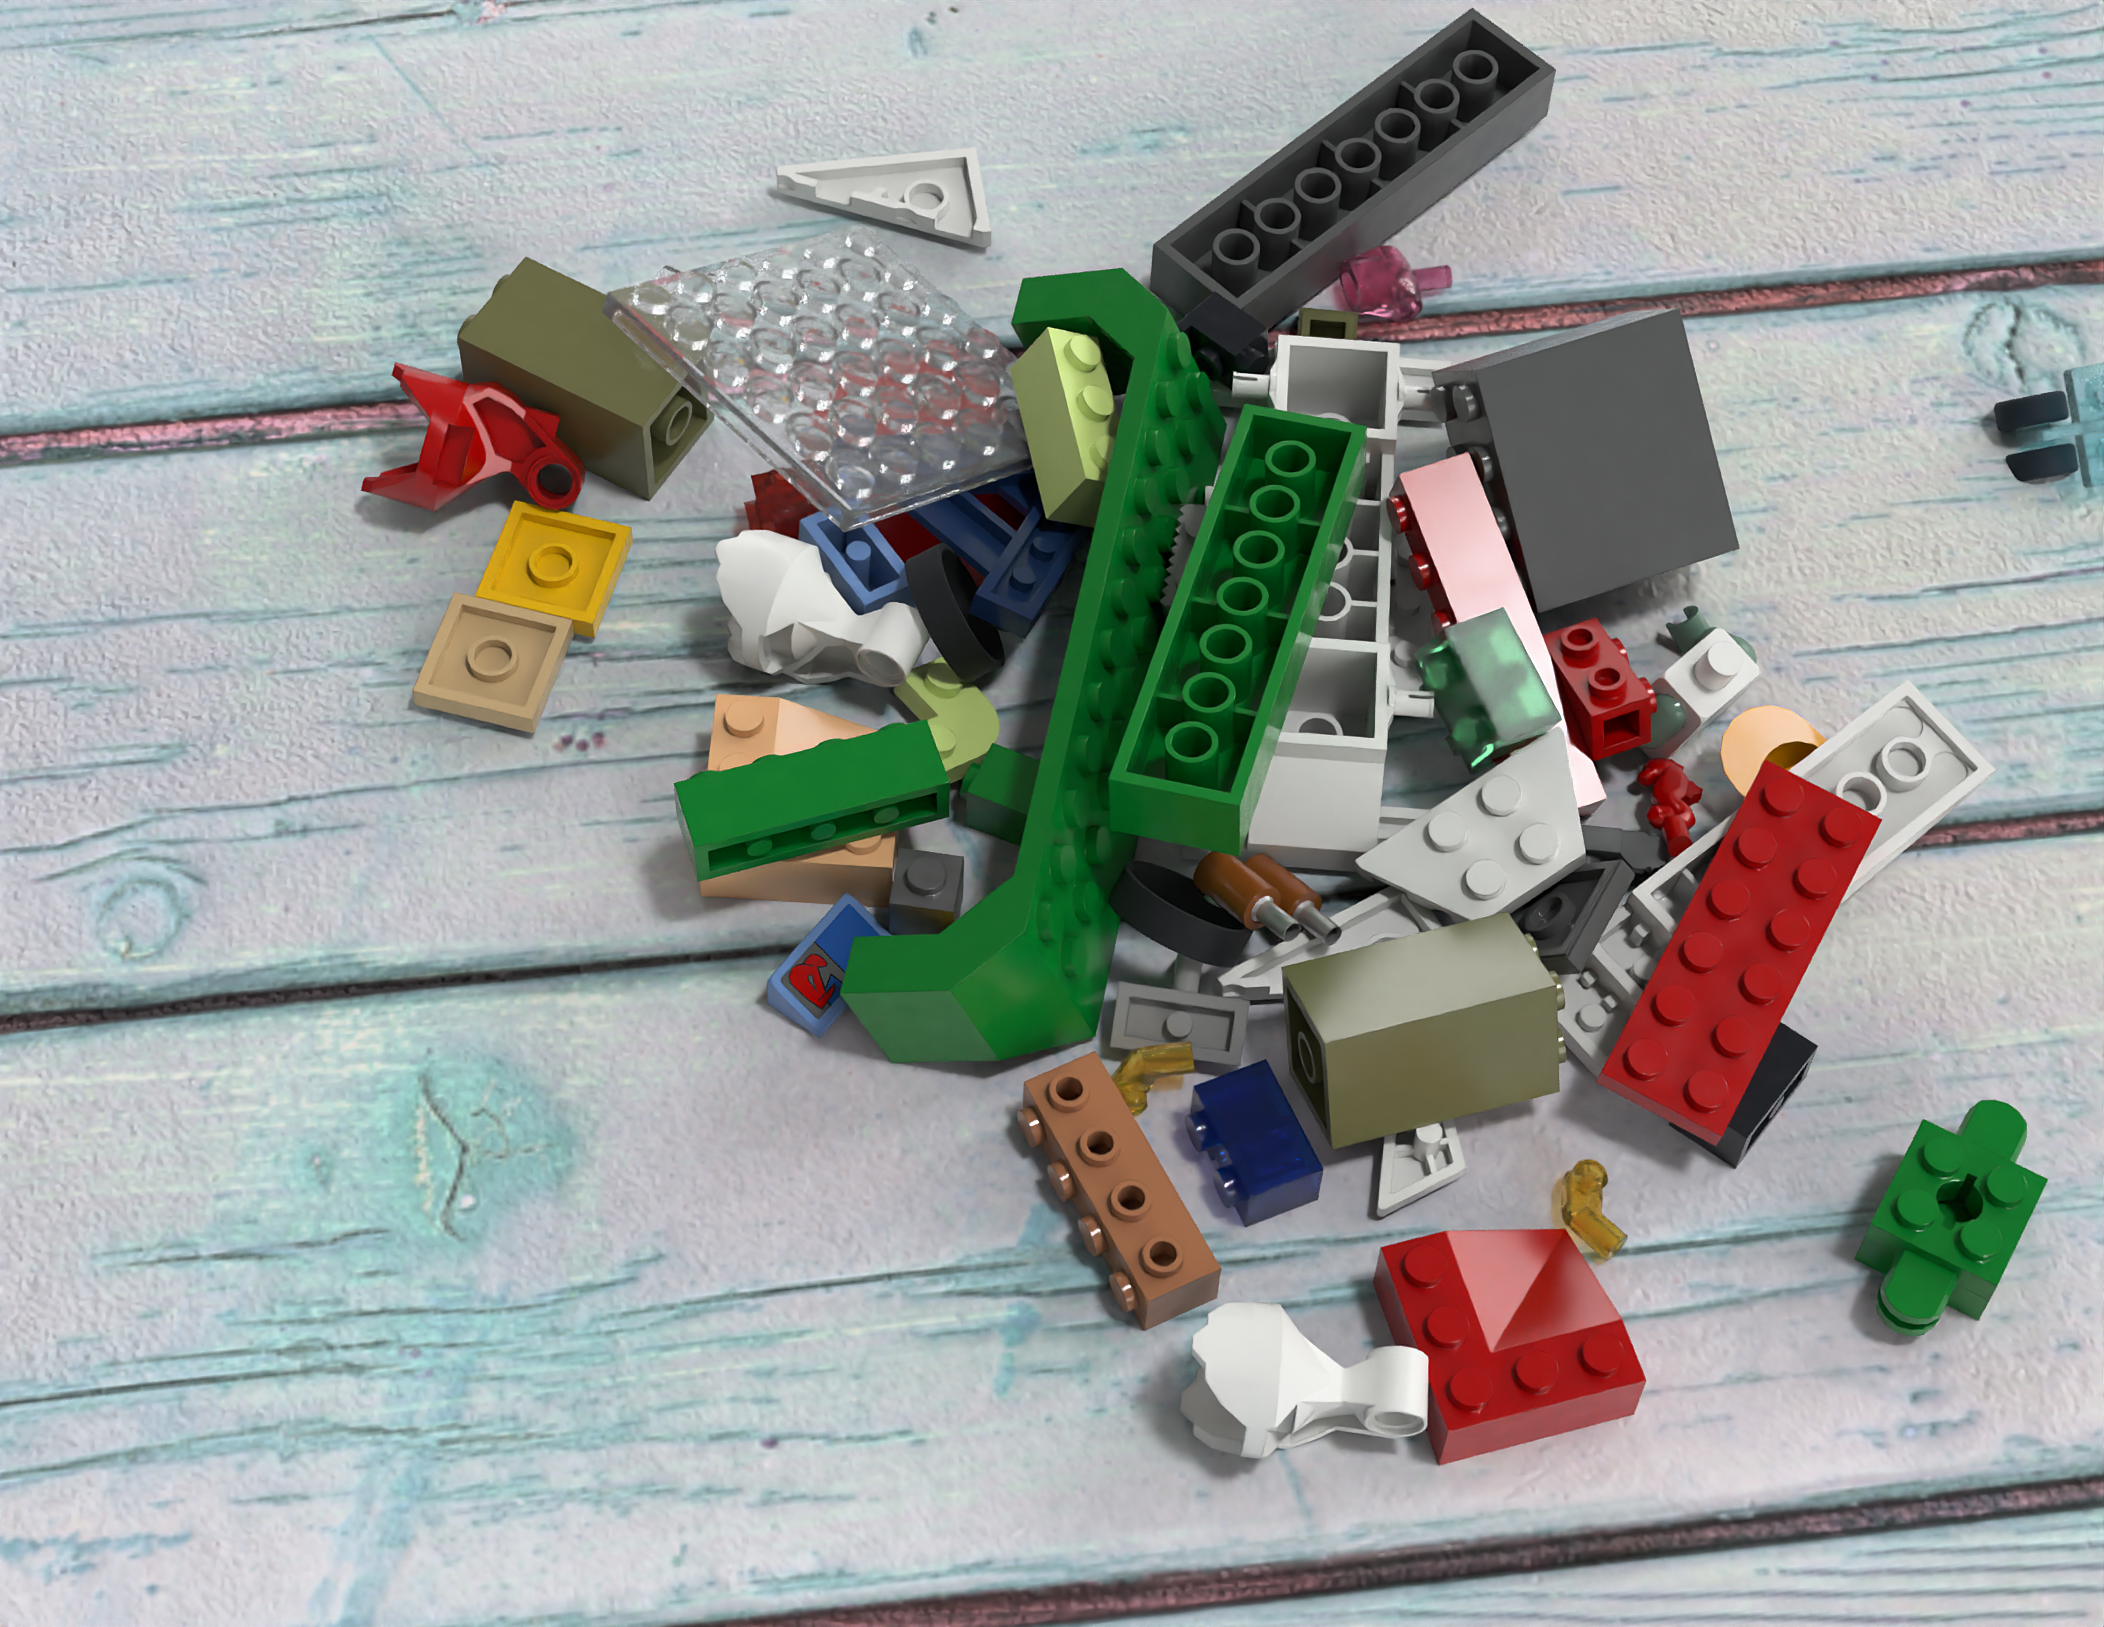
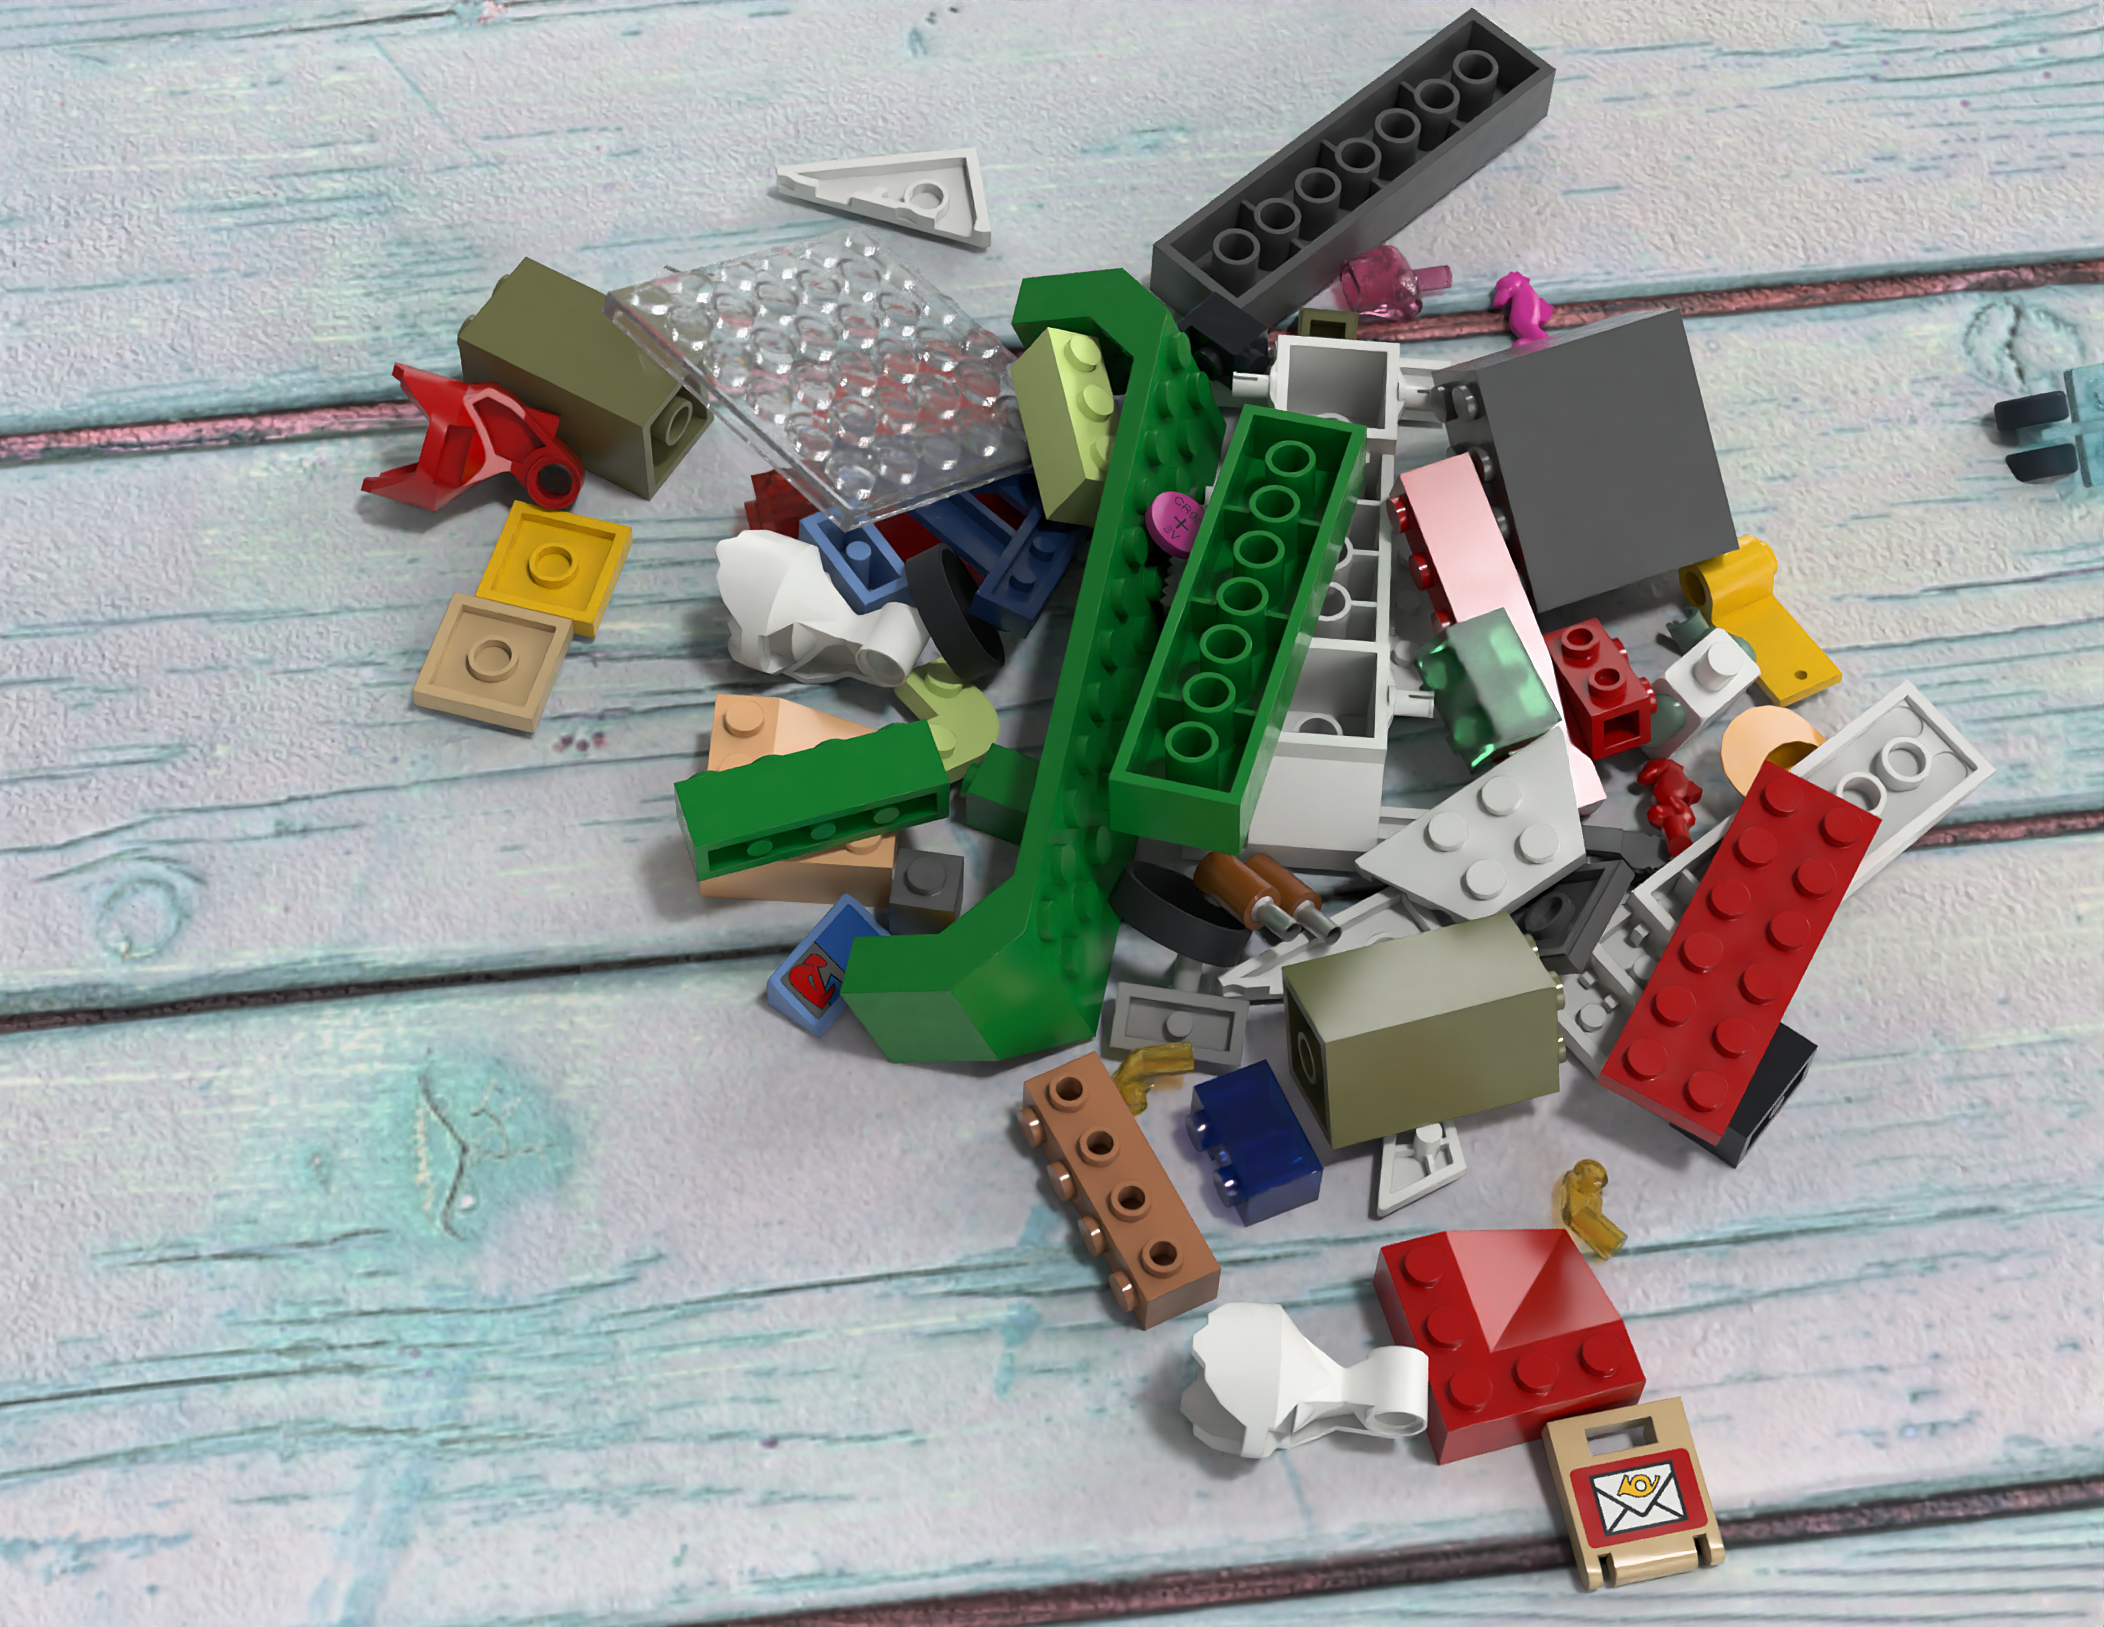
(1174, 523): none -> dark pink piece
(1527, 310): none -> dark pink animal
(1636, 1501): none -> container
(1738, 596): none -> yellow door
(1951, 1218): green brick -> none

